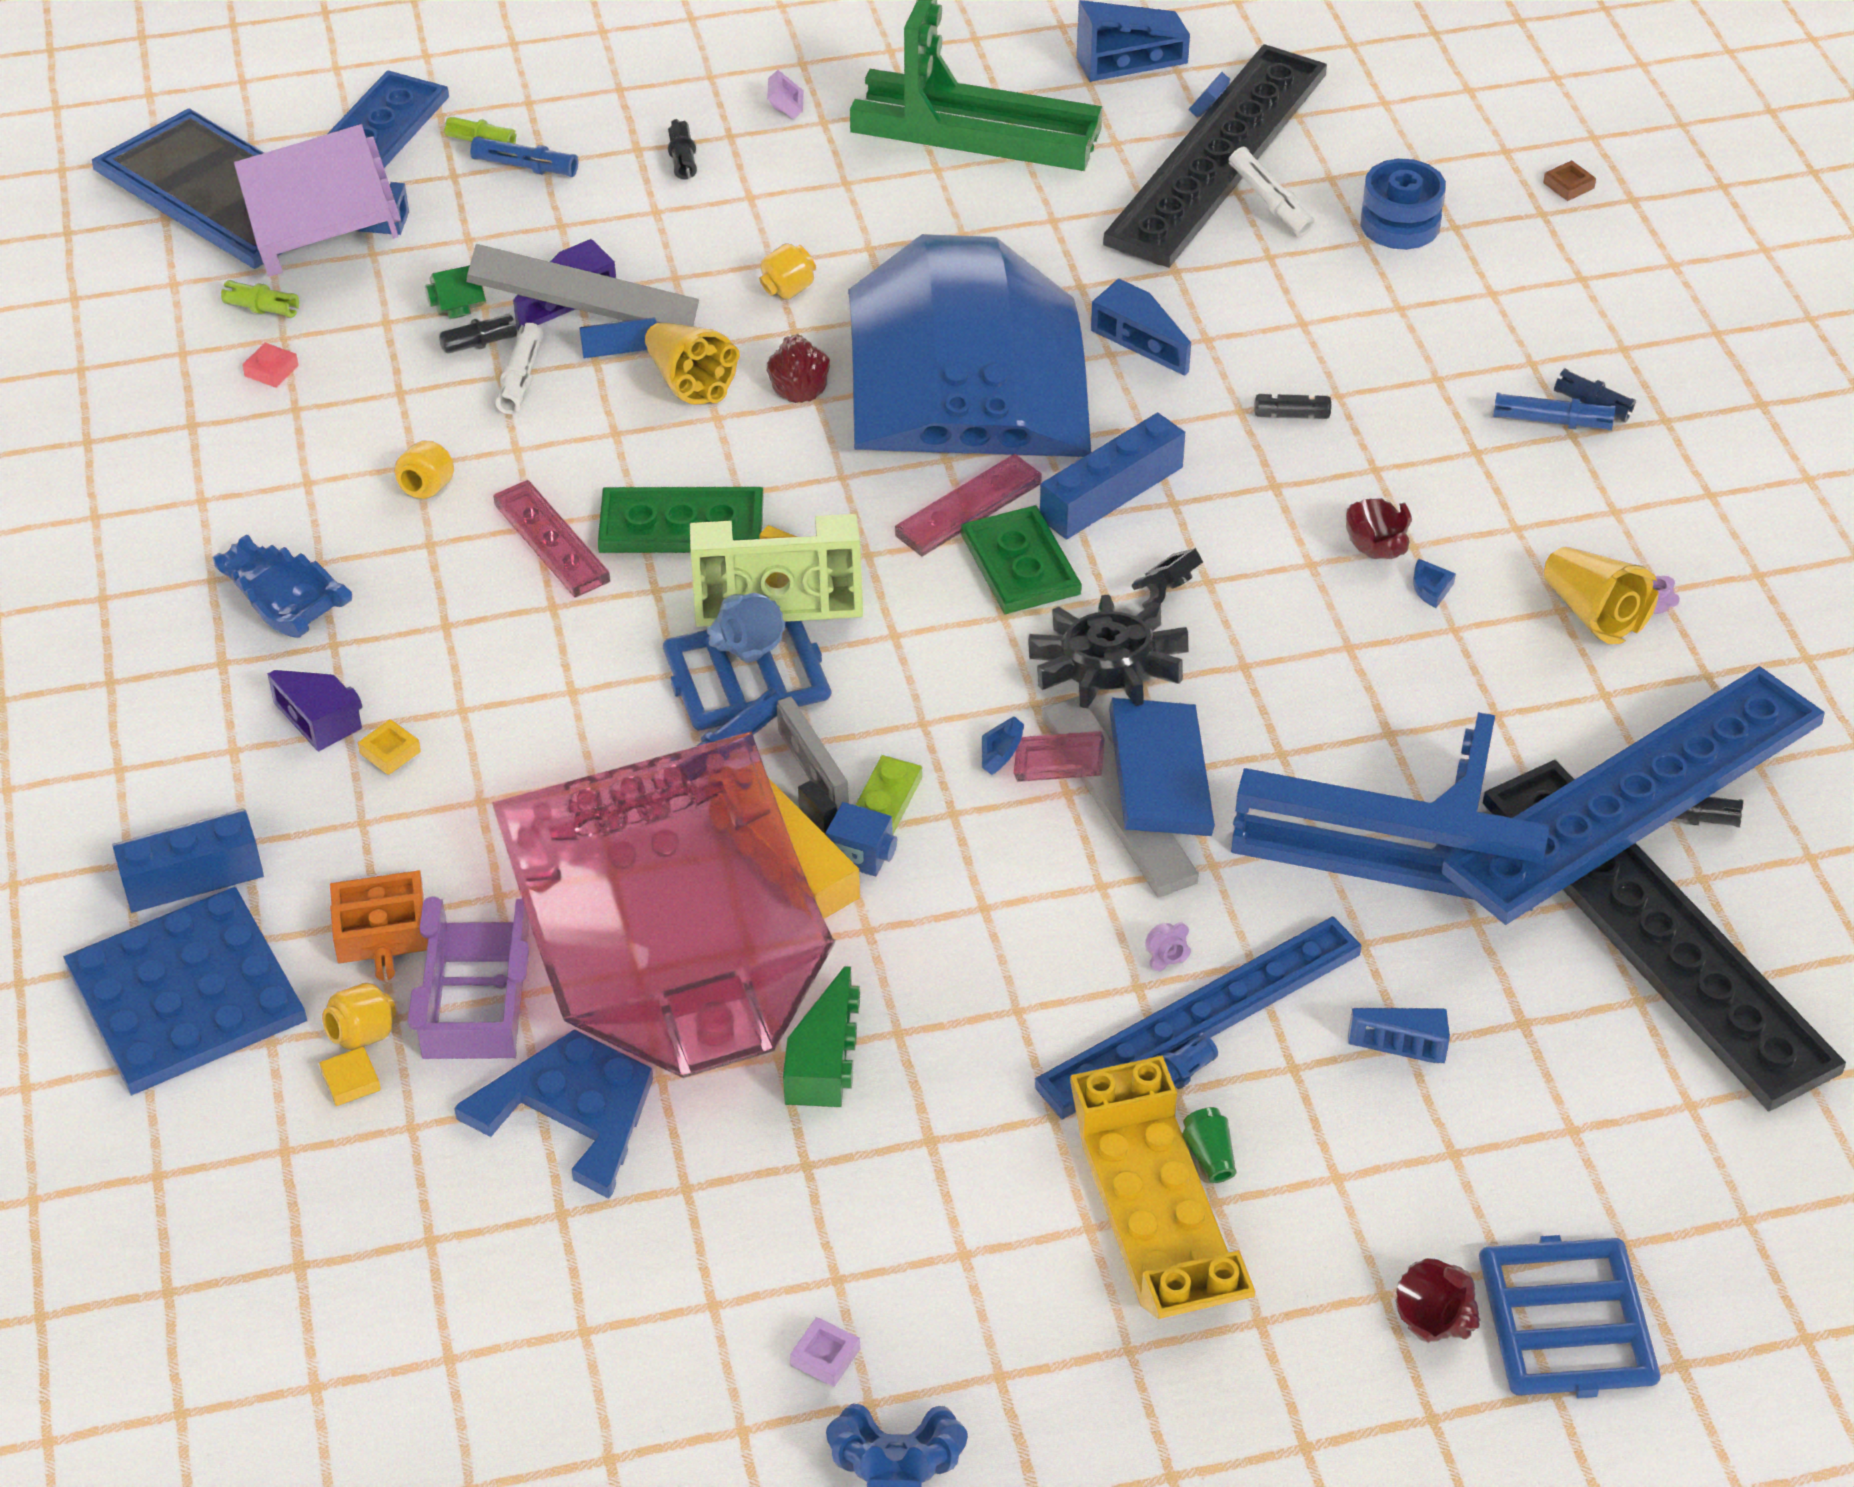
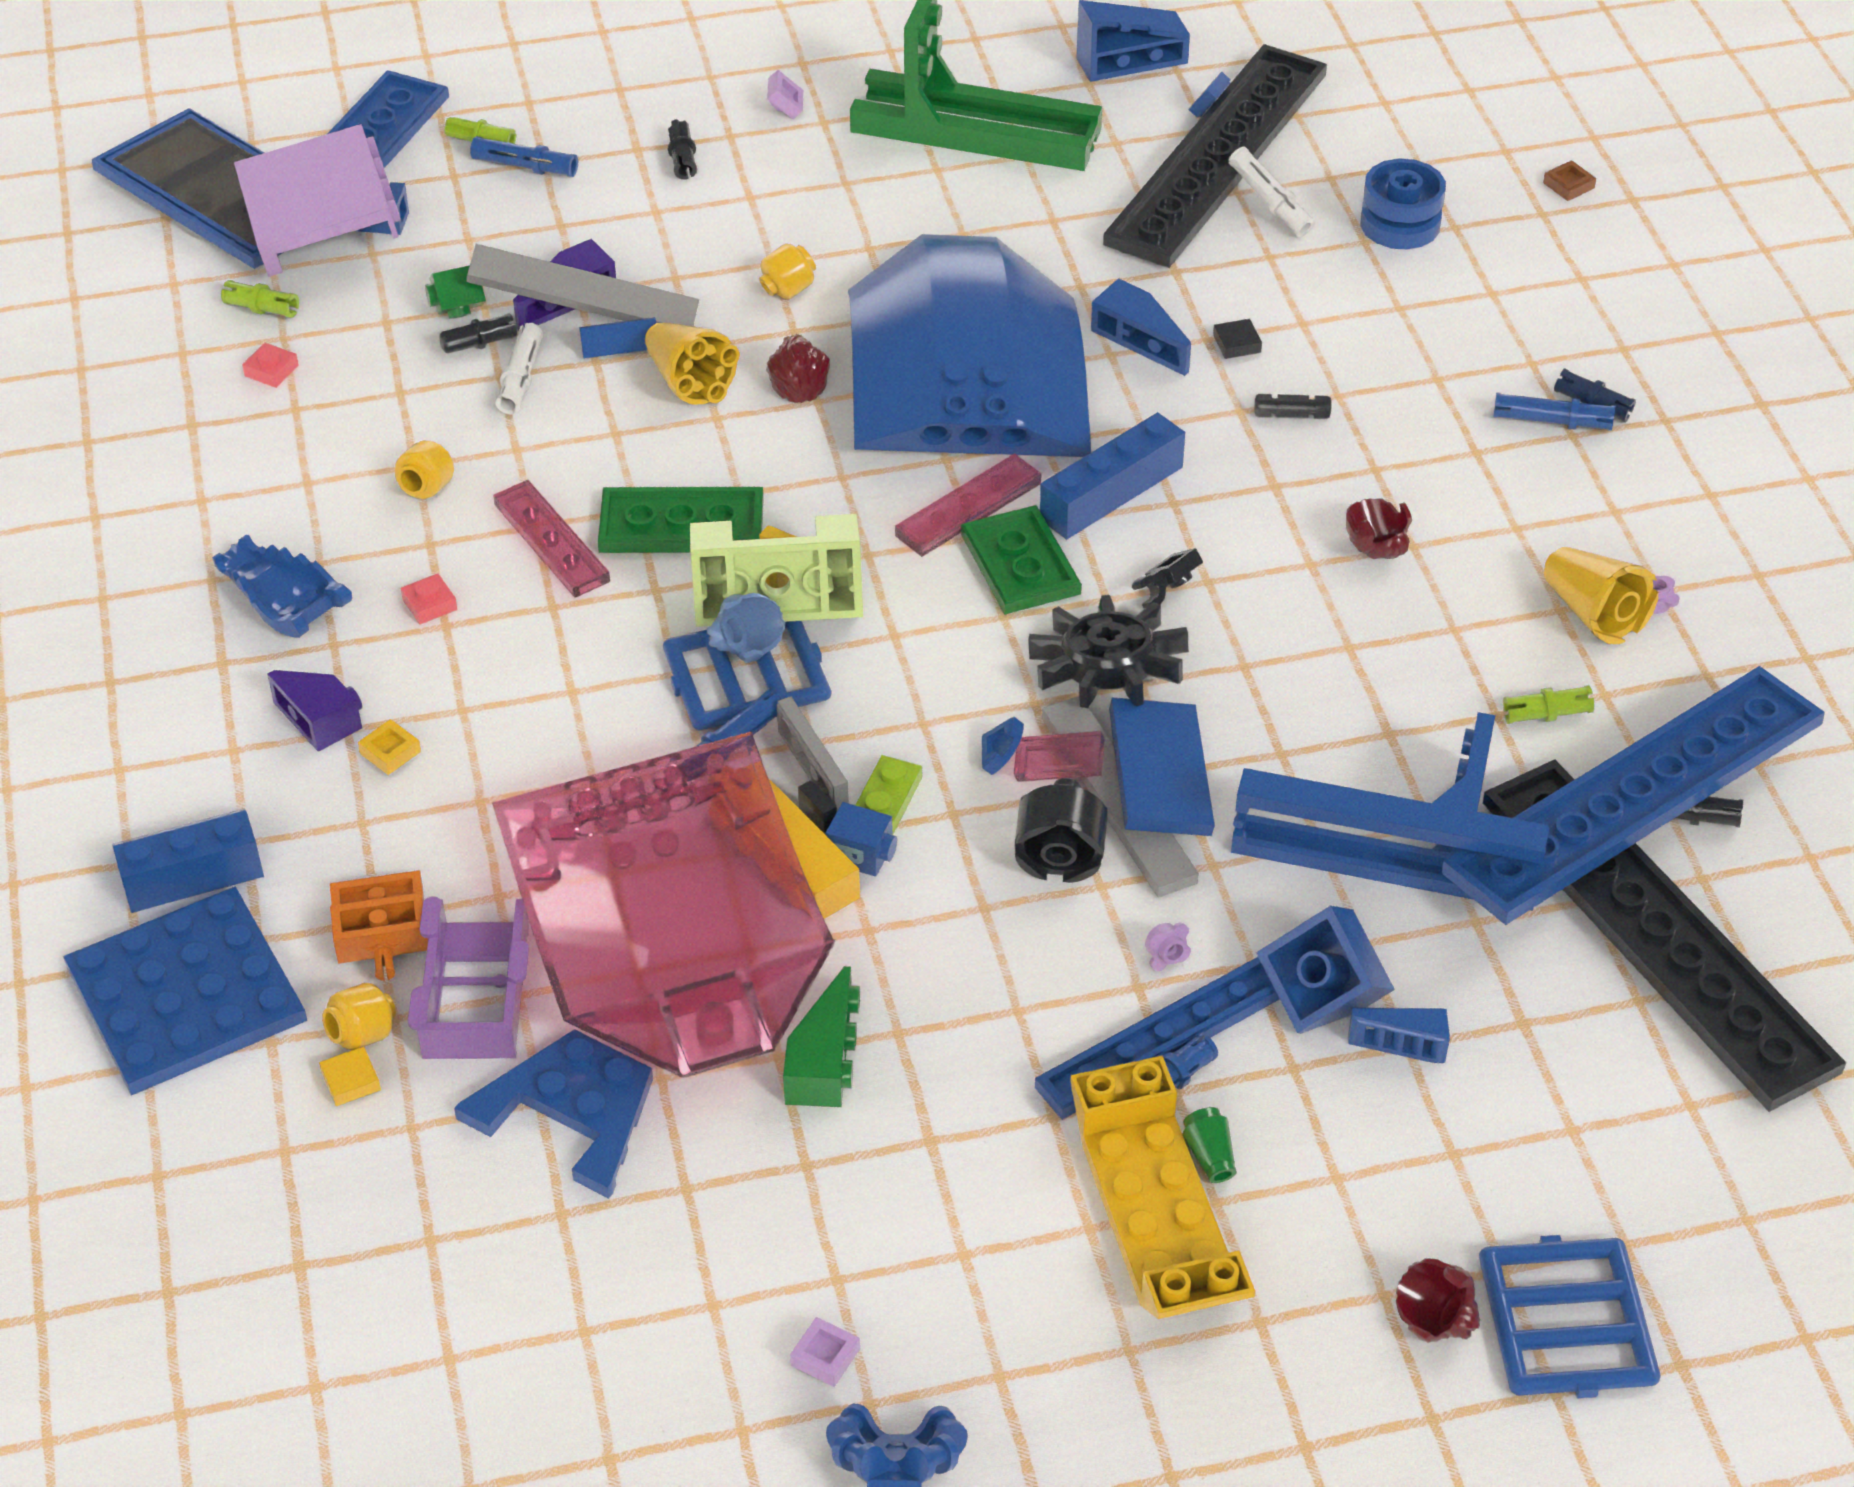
(429, 598): none -> coral plate
(1061, 831): none -> black brick
(1237, 338): none -> black tile
(1325, 969): none -> blue slope
(1432, 582): blue tile -> none
(1548, 704): none -> lime pin

